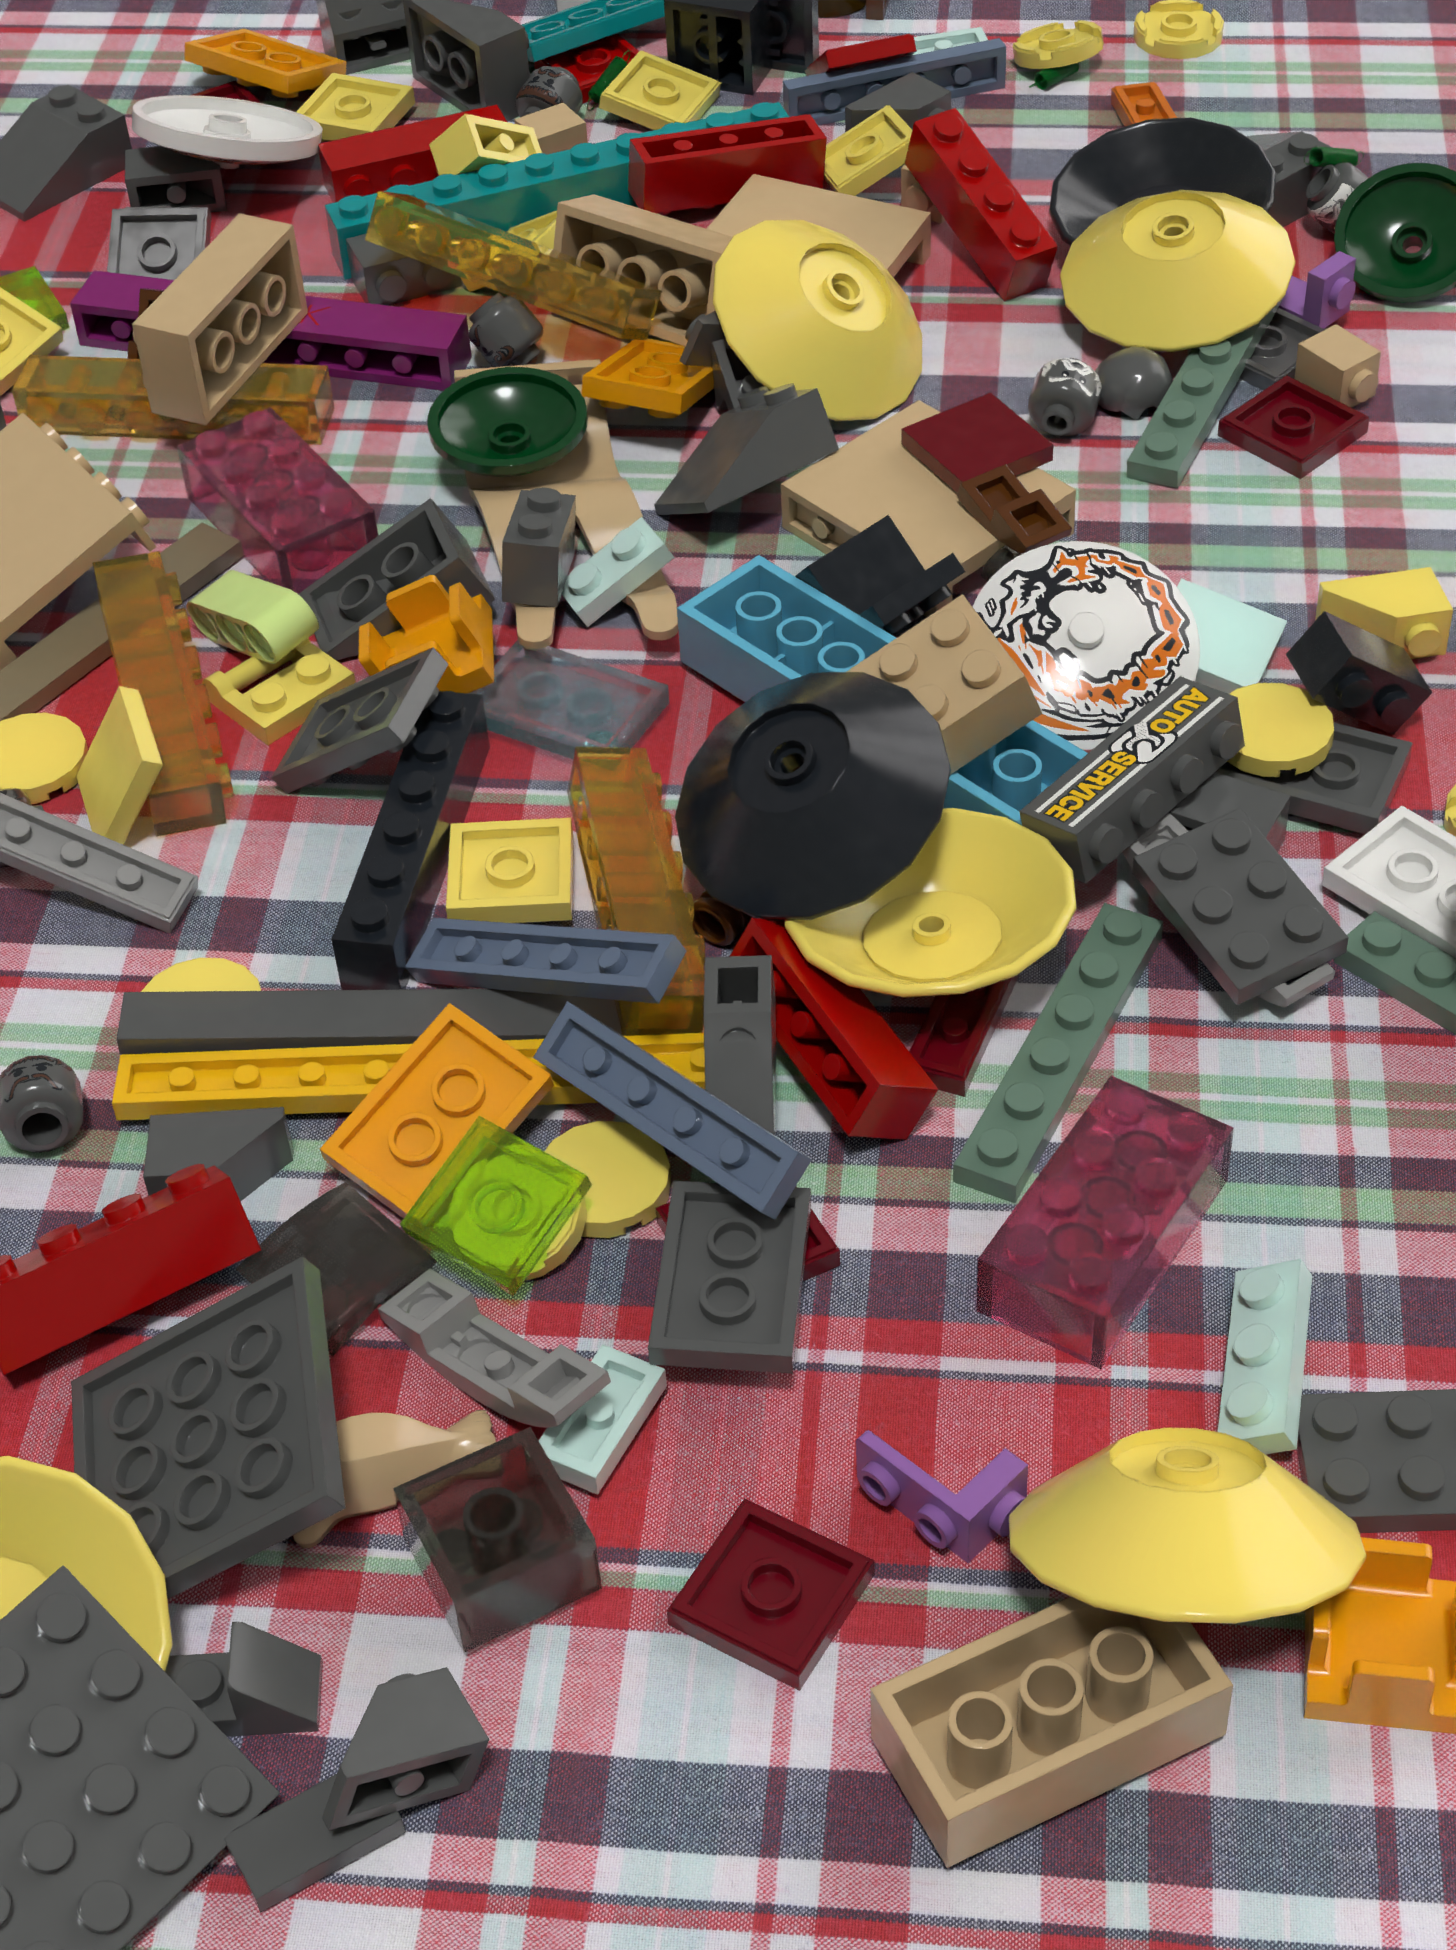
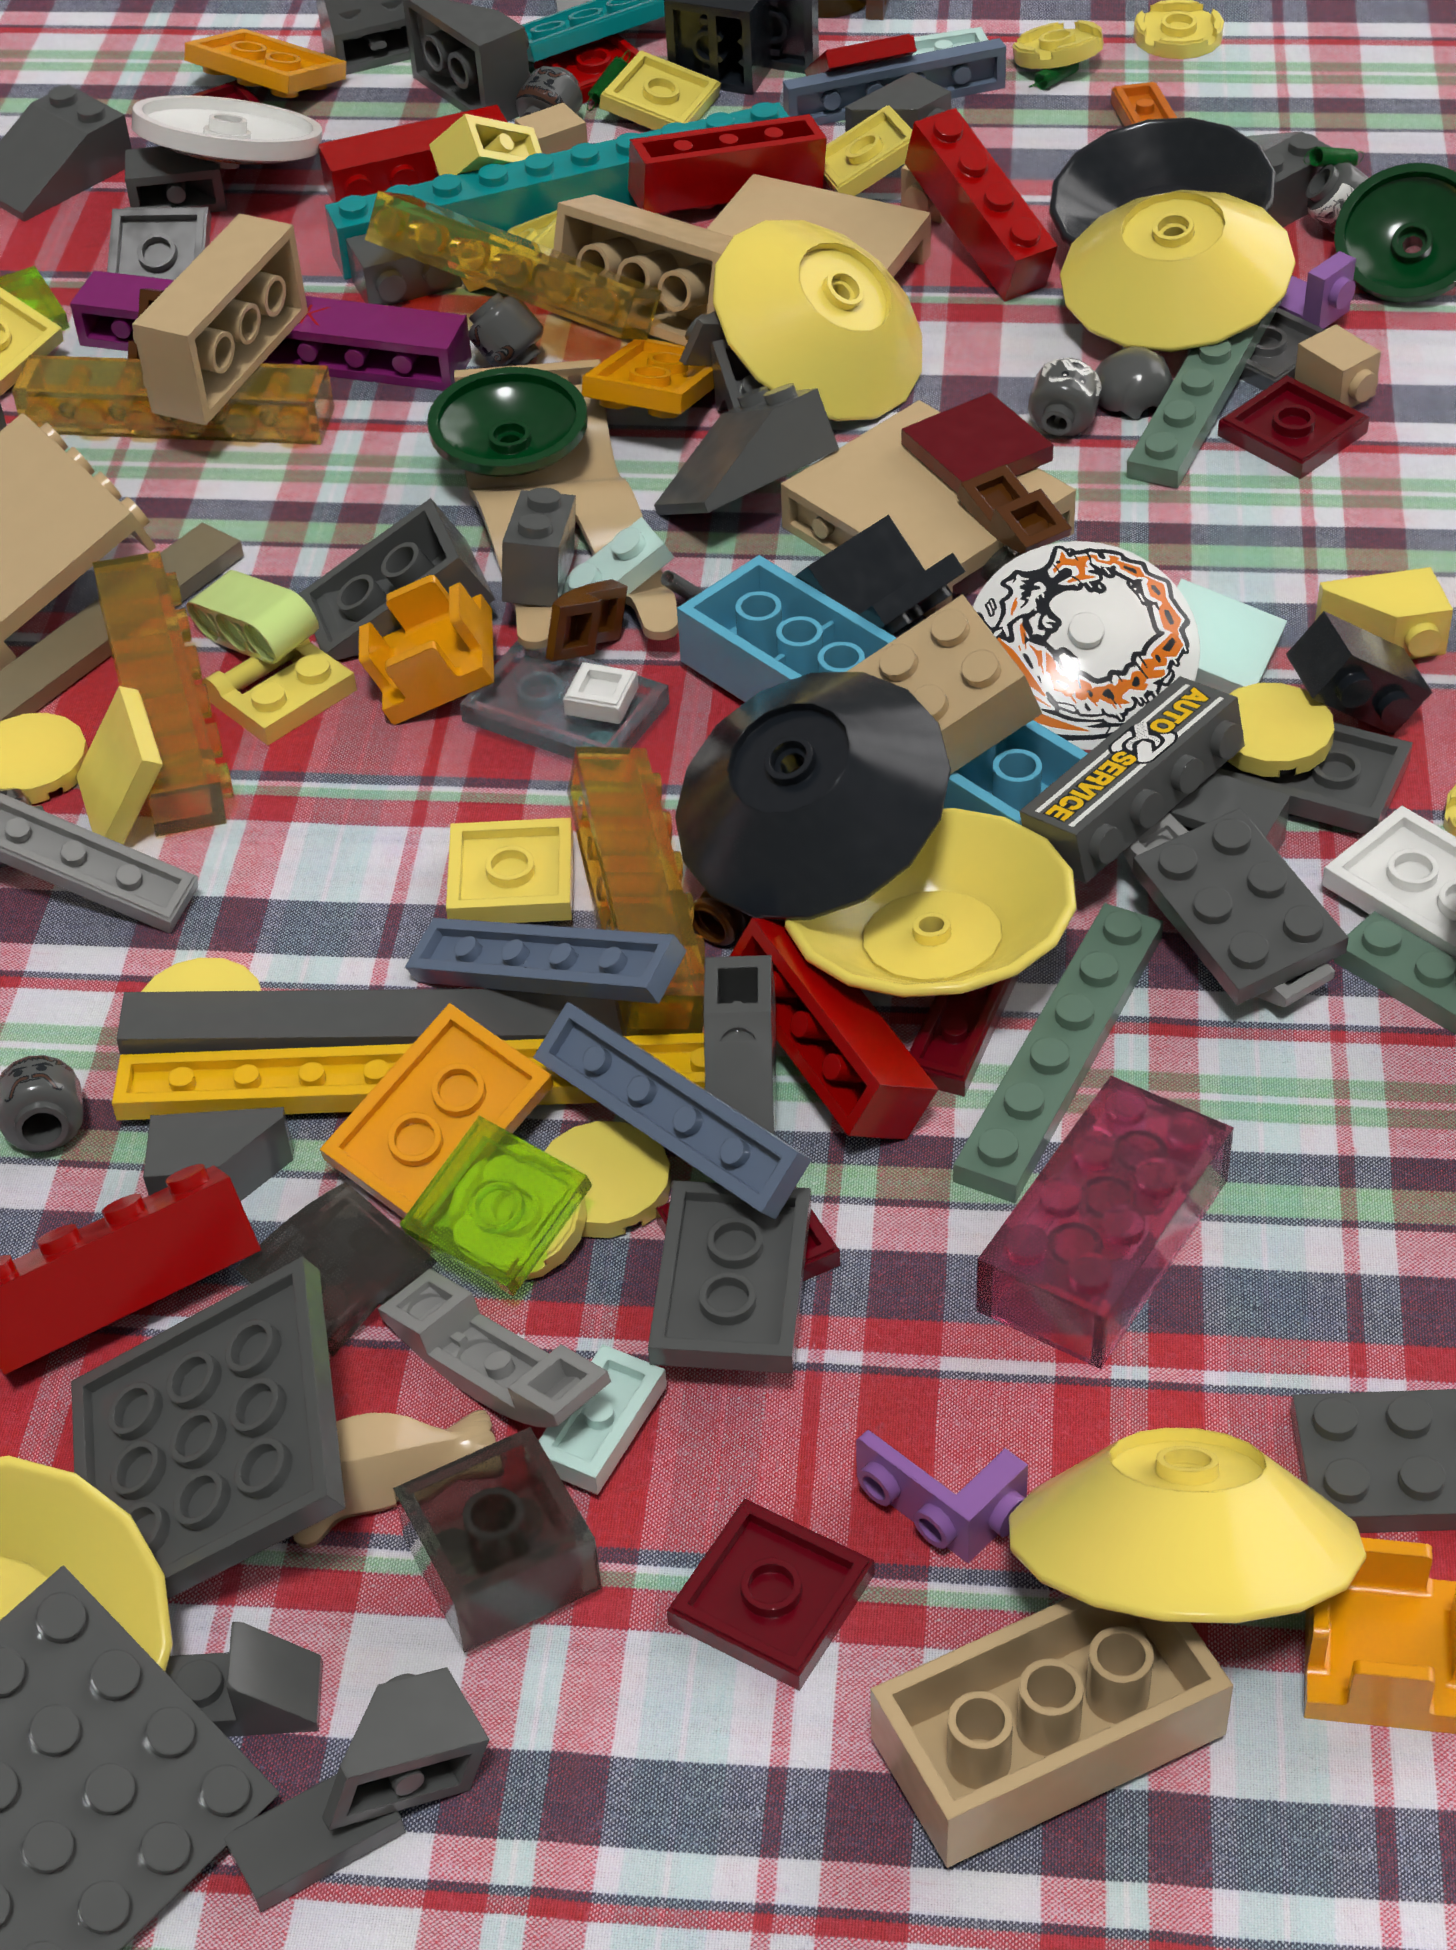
(276, 498): clear pink brick -> none
(357, 105): light yellow plate -> none
(361, 722): dark grey plate -> none
(410, 844): black brick -> none
(585, 618): none -> reddish brown slope
(601, 693): none -> white tile
(681, 582): none -> dark grey leg
(1266, 1356): light aqua plate -> none

